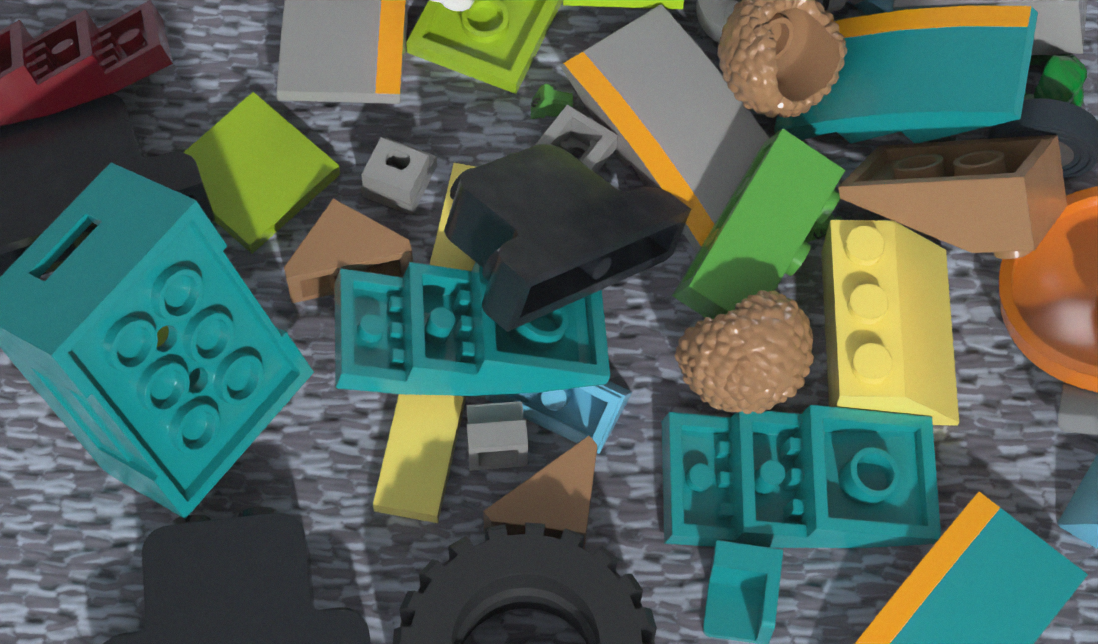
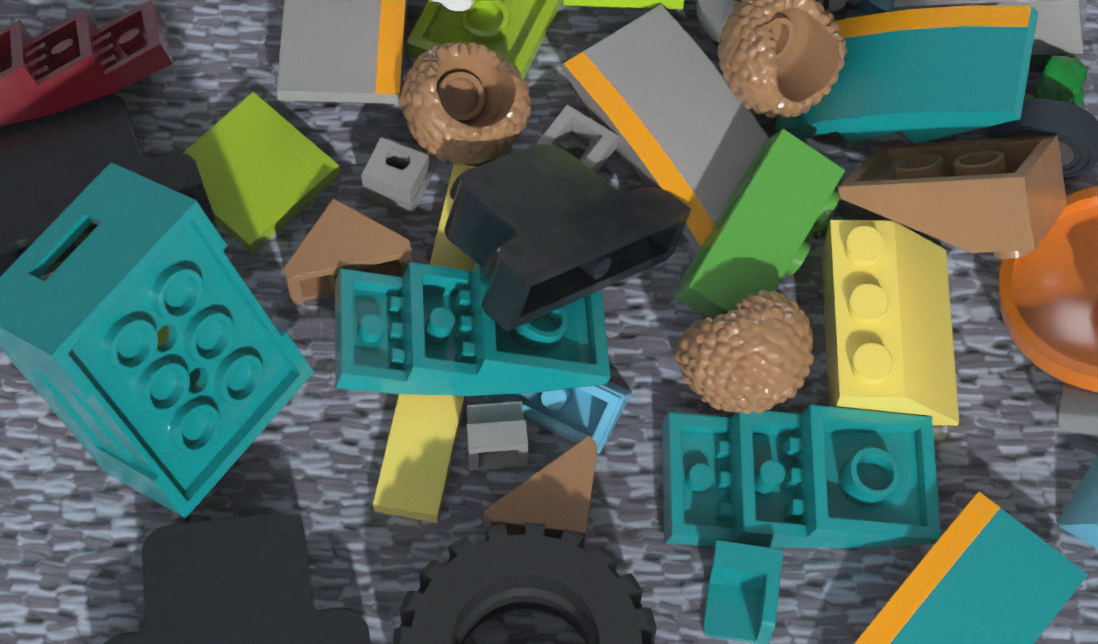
(465, 103): none -> medium nougat hair
(549, 102): bright green piece -> none

